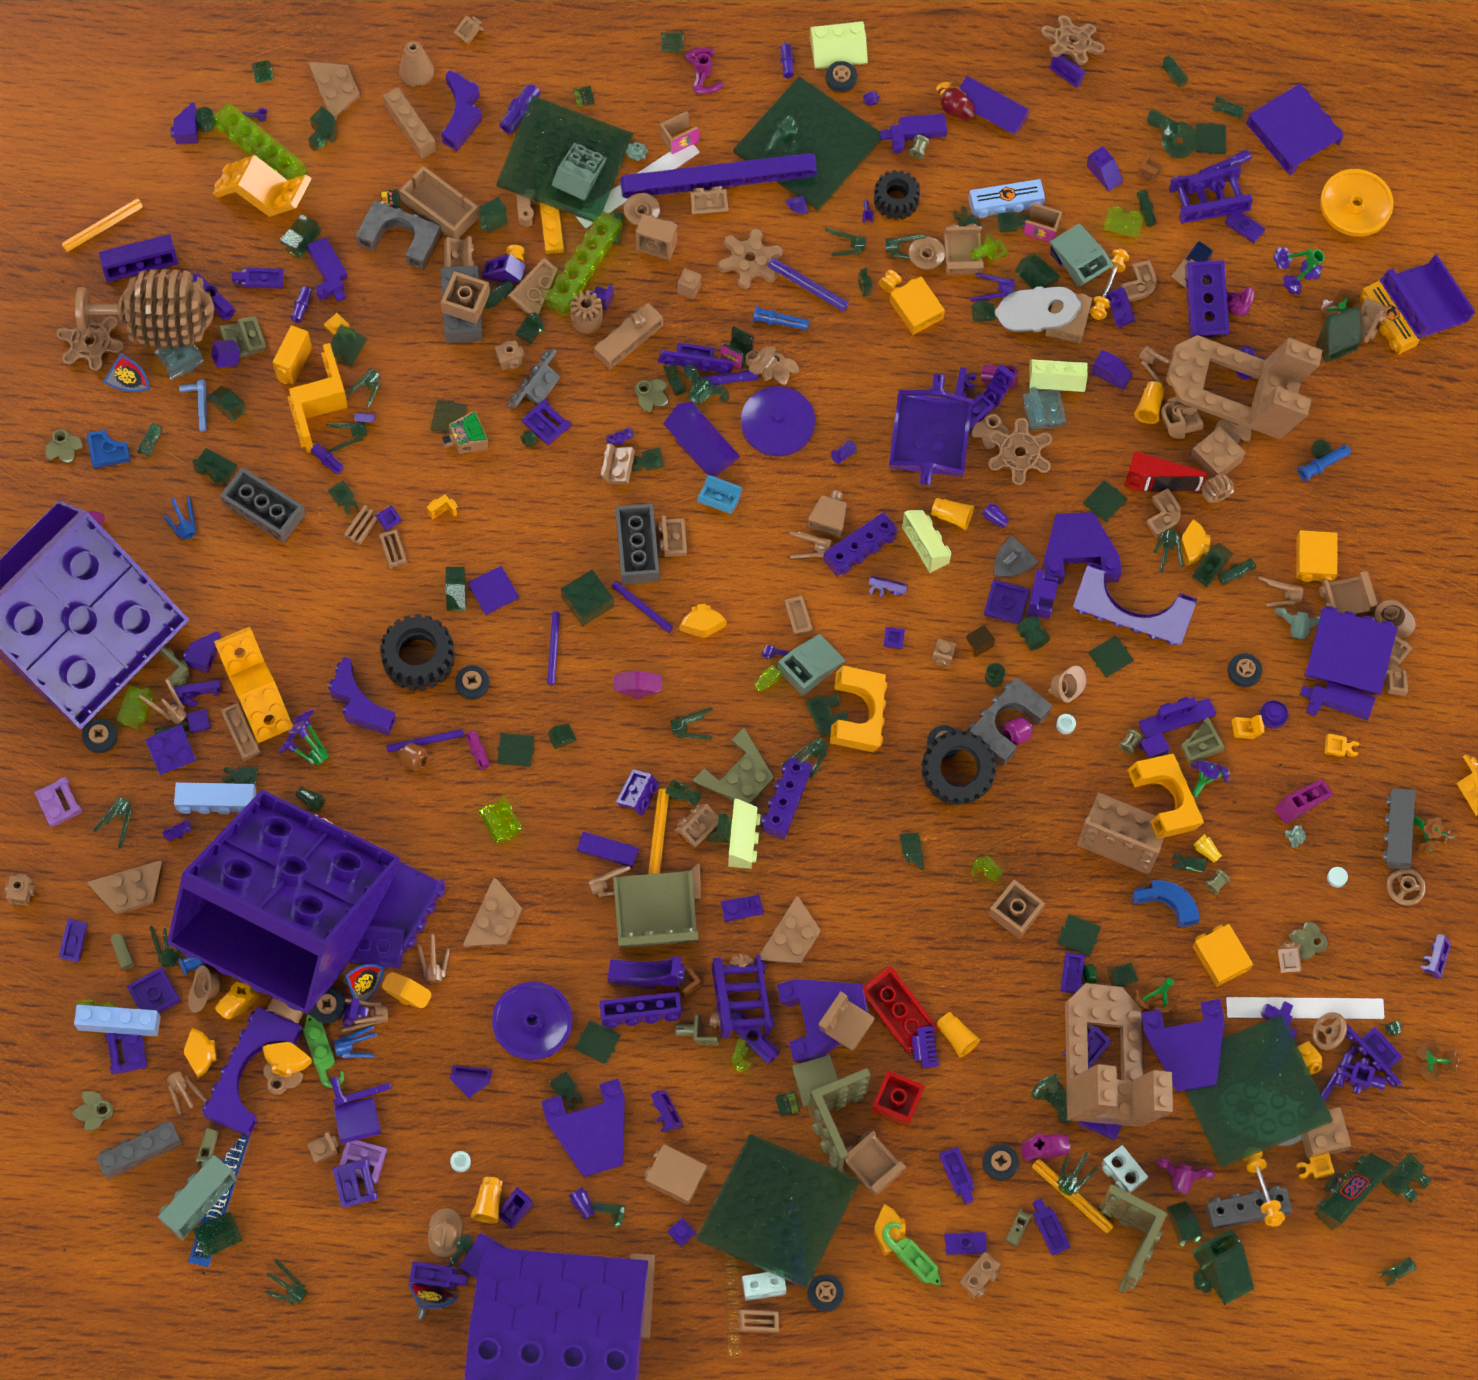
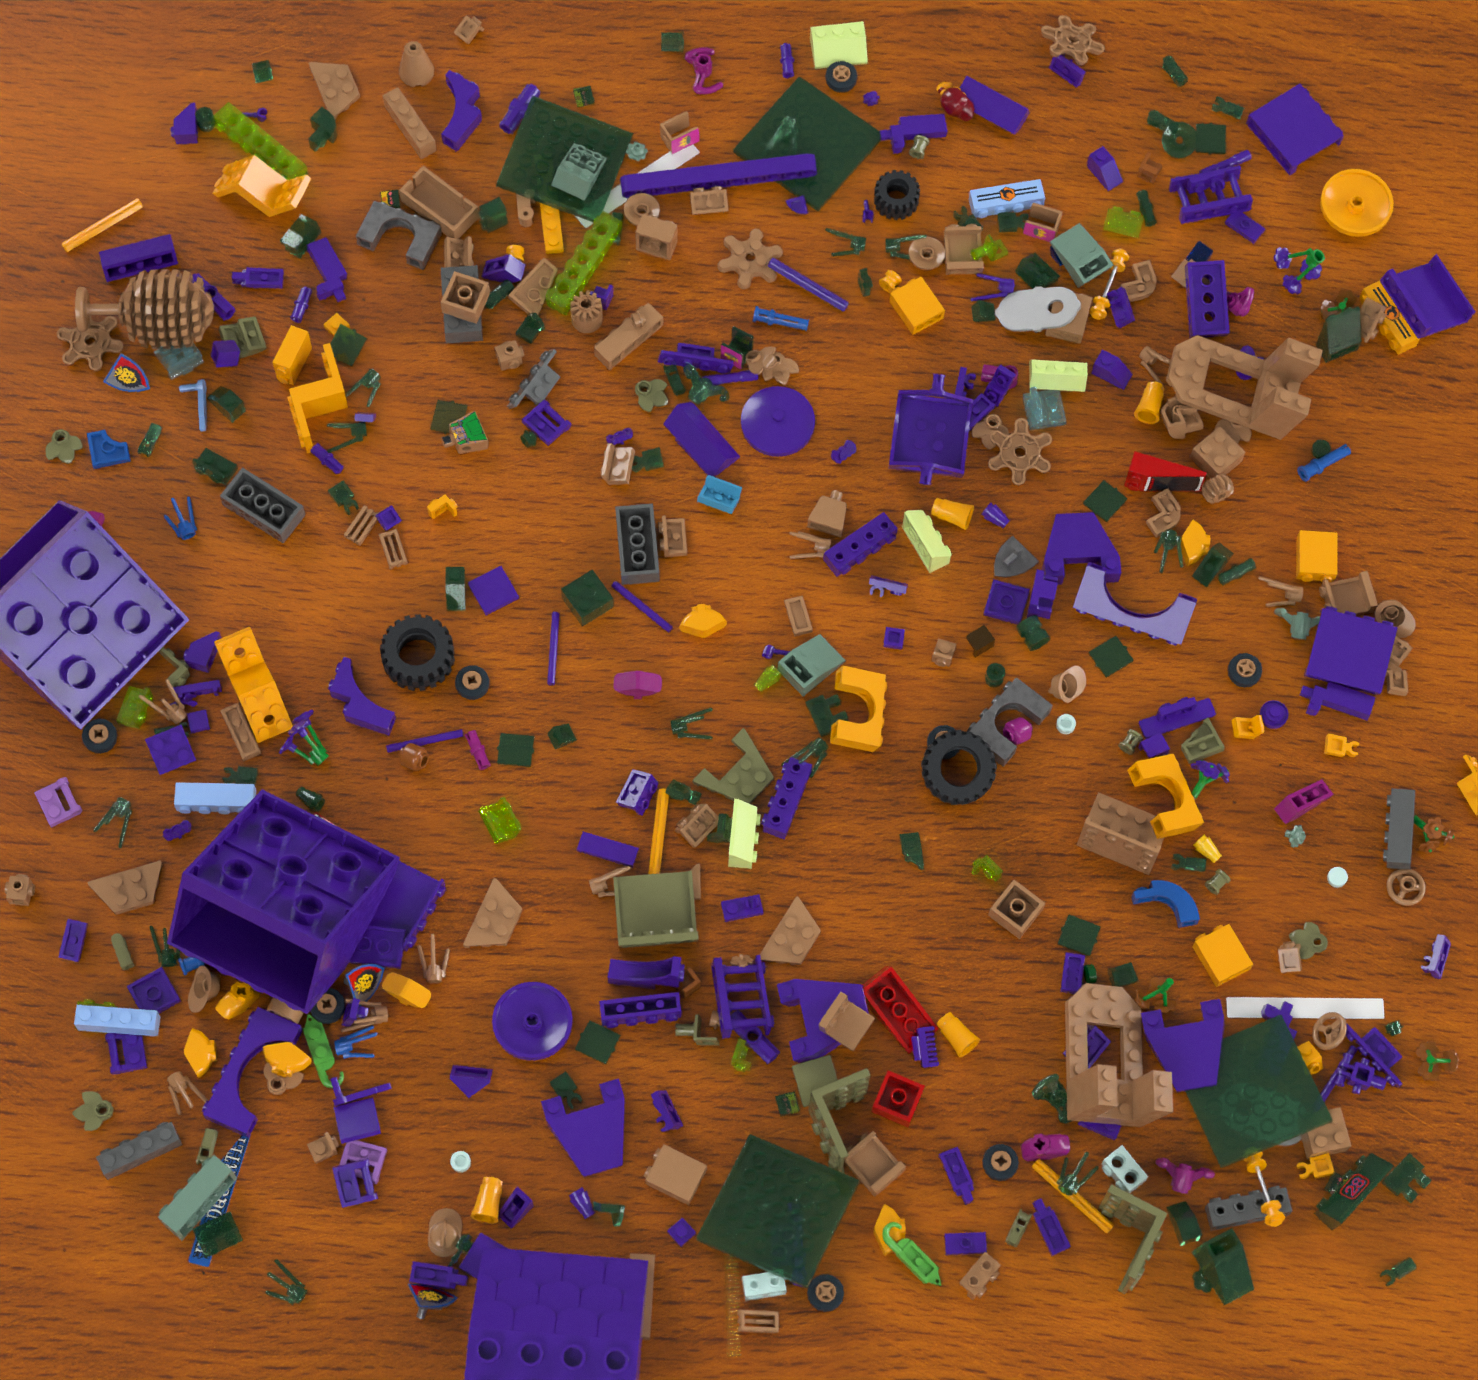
(689, 283): medium nougat brick -> none

